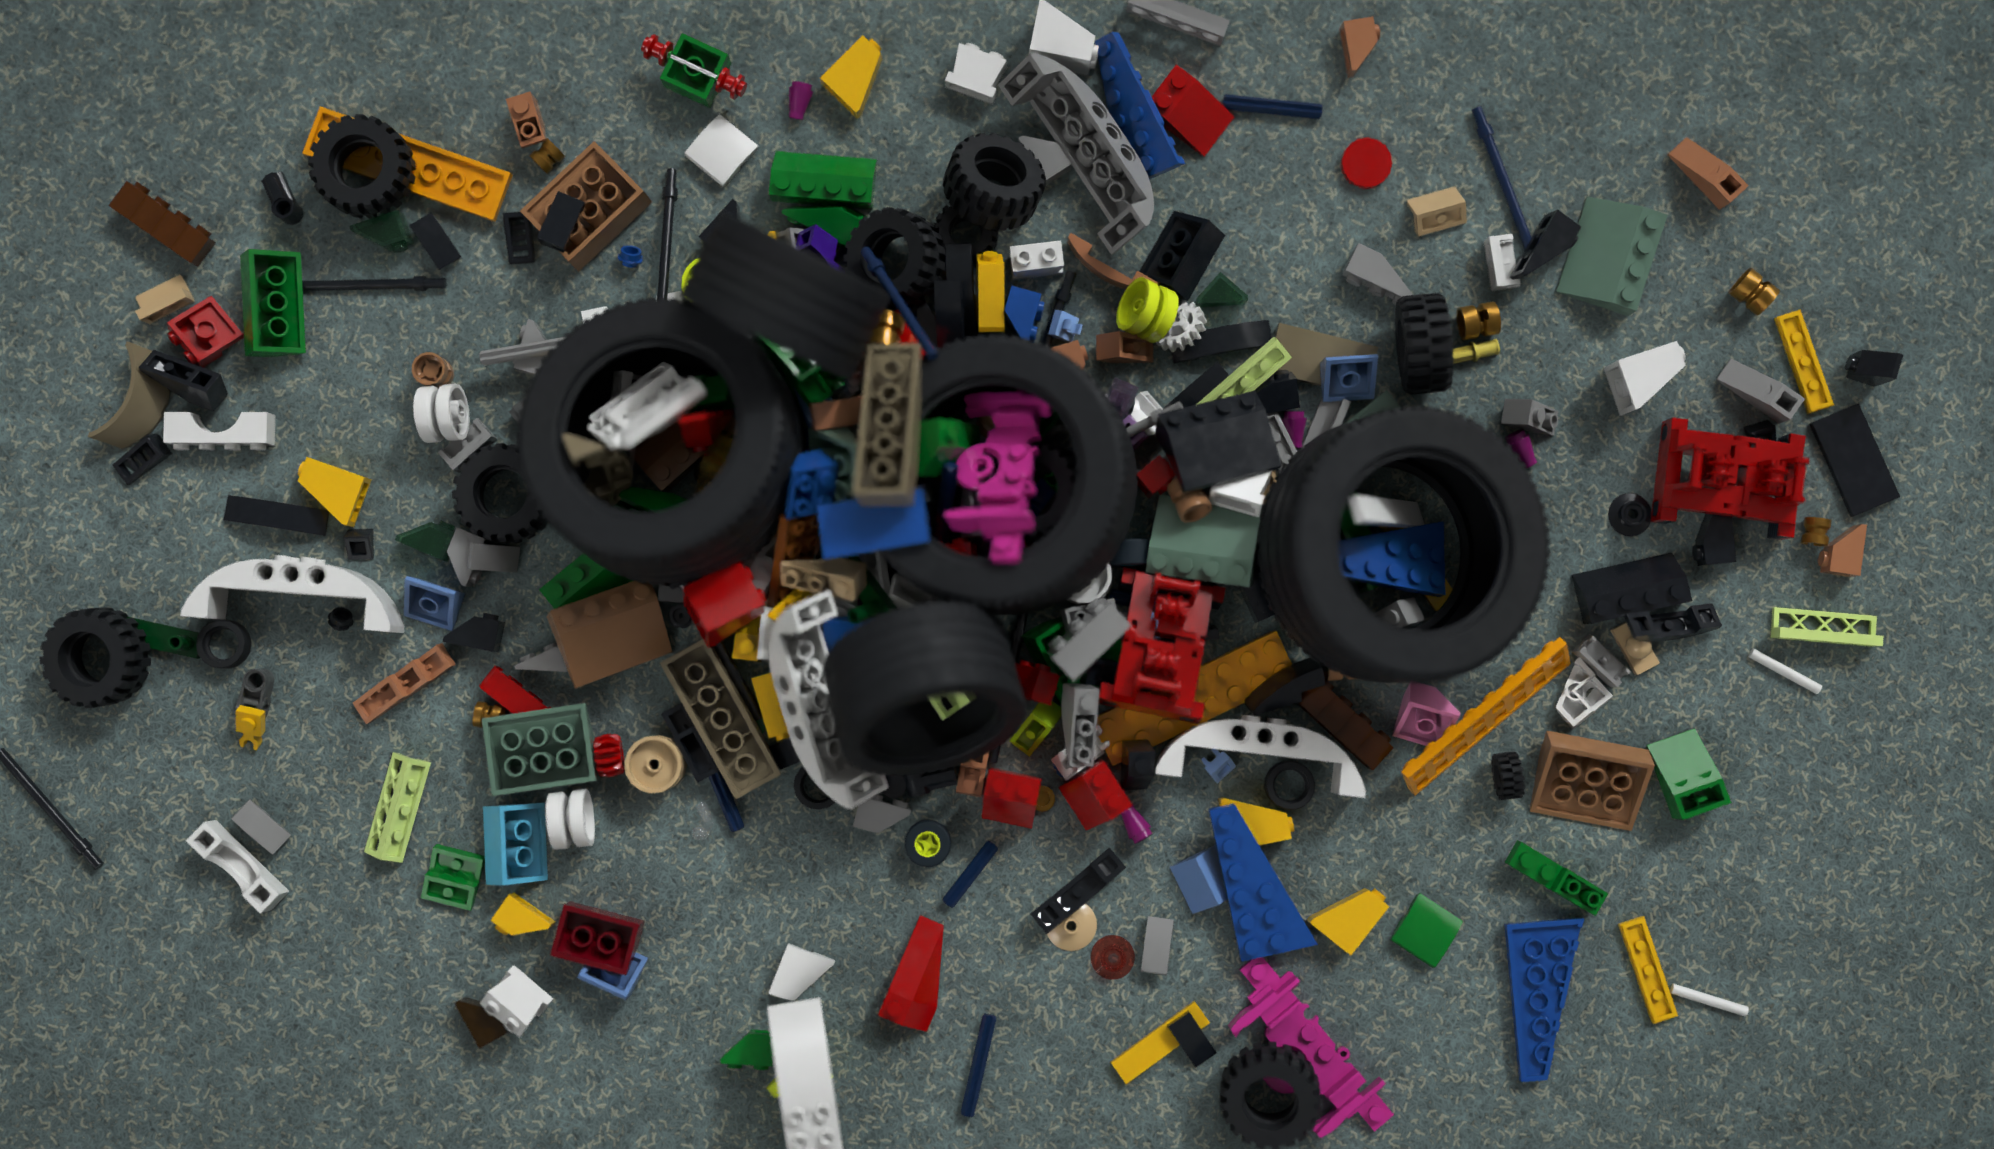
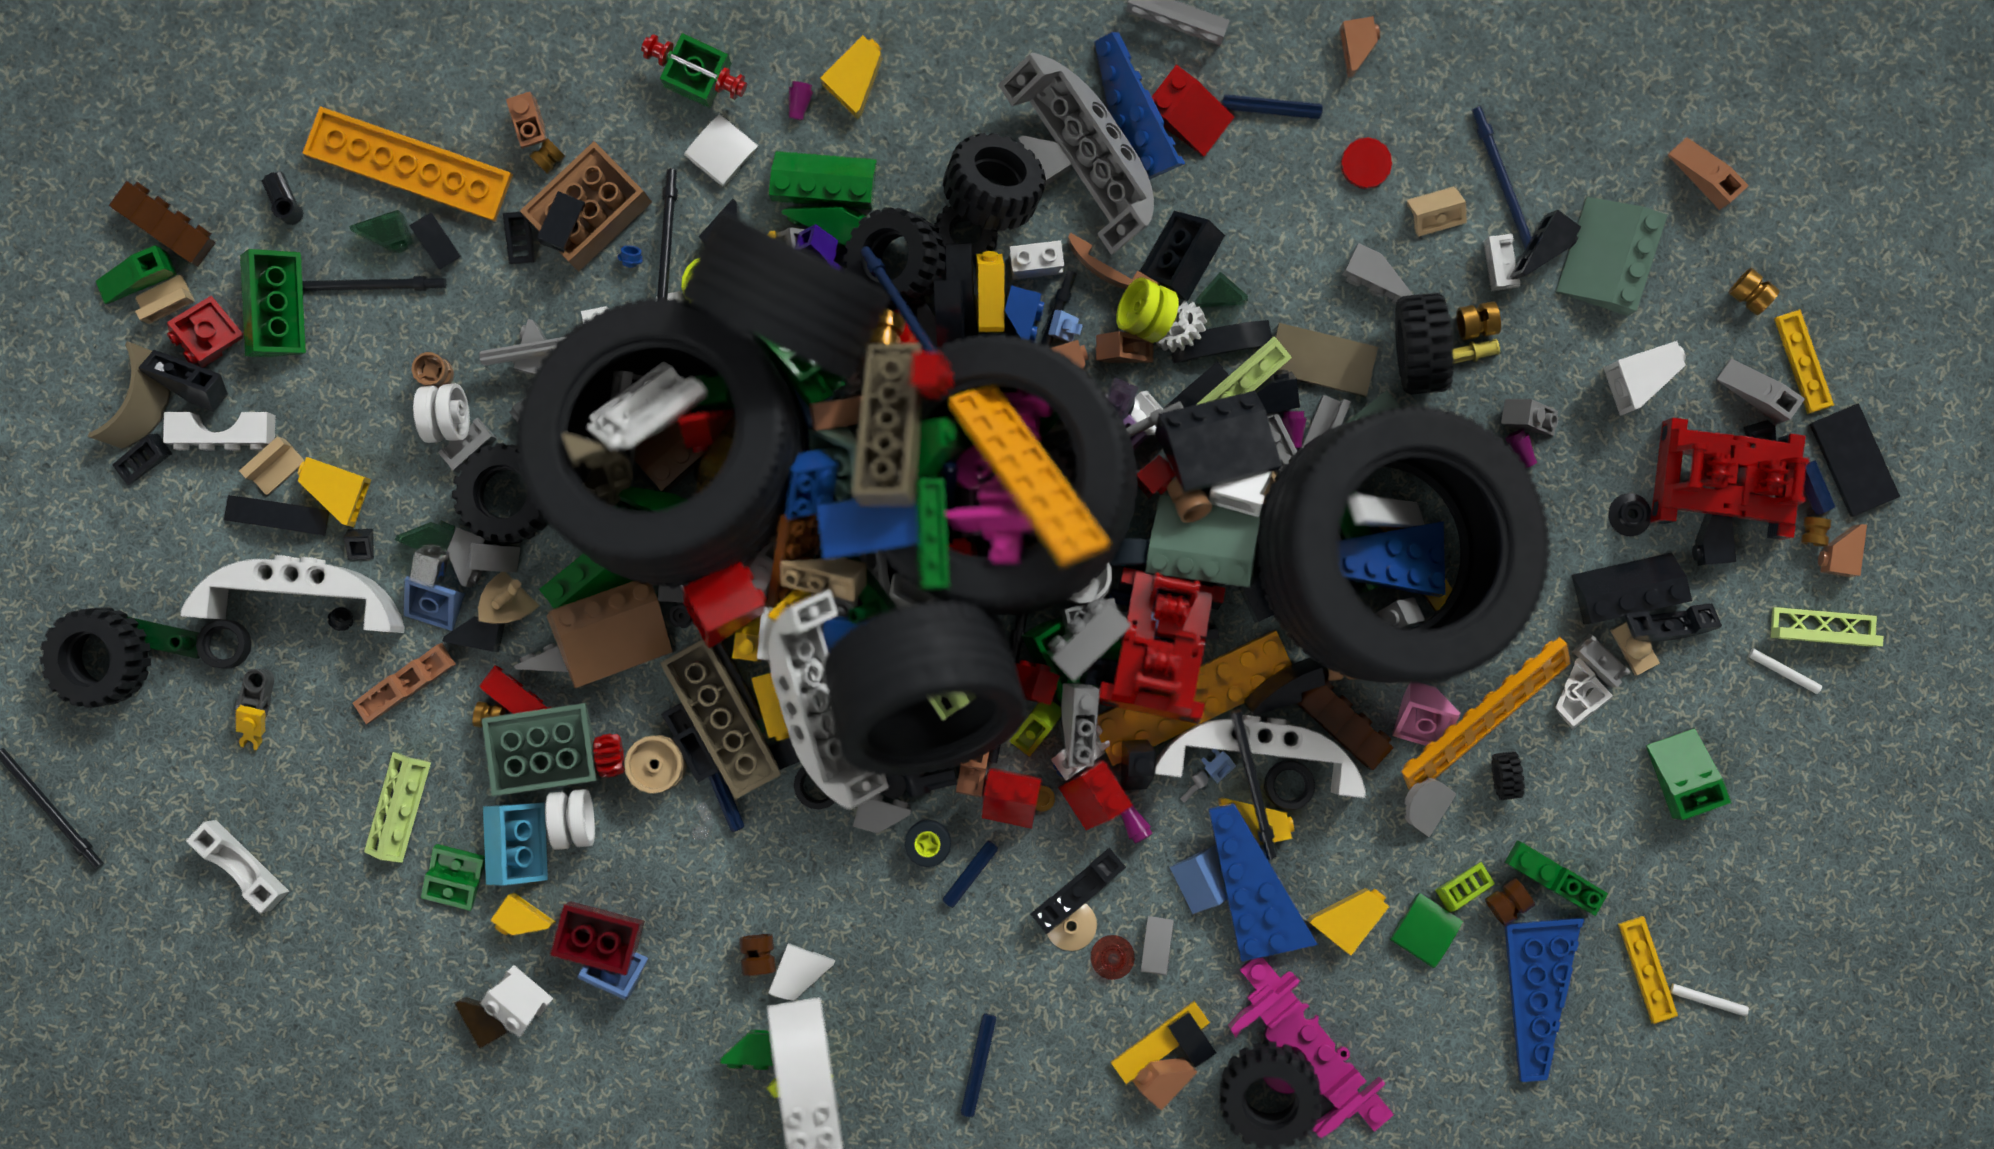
(136, 274): none -> green slope
(261, 826): light grey slope -> none
(272, 465): none -> tan panel
(339, 143): black tyre -> none
(429, 565): none -> clear smoke brick
(504, 601): none -> tan shield
(762, 962): none -> reddish brown wheel
(915, 986): red wedge -> none
(931, 374): none -> red brick
(931, 533): none -> green tile
(976, 72): white hips -> none
(1028, 474): none -> light orange plate
(1063, 40): white slope -> none
(1164, 1079): none -> nougat slope
(1201, 780): none -> light grey hand
(1265, 830): none -> black bar
(1348, 377): medium blue slope -> none
(1427, 805): none -> light grey tile
(1447, 898): none -> lime slope
(1509, 902): none -> reddish brown wheel
(1590, 780): medium nougat slope -> none
(1817, 490): none -> dark blue tile
(1873, 367): black slope -> none

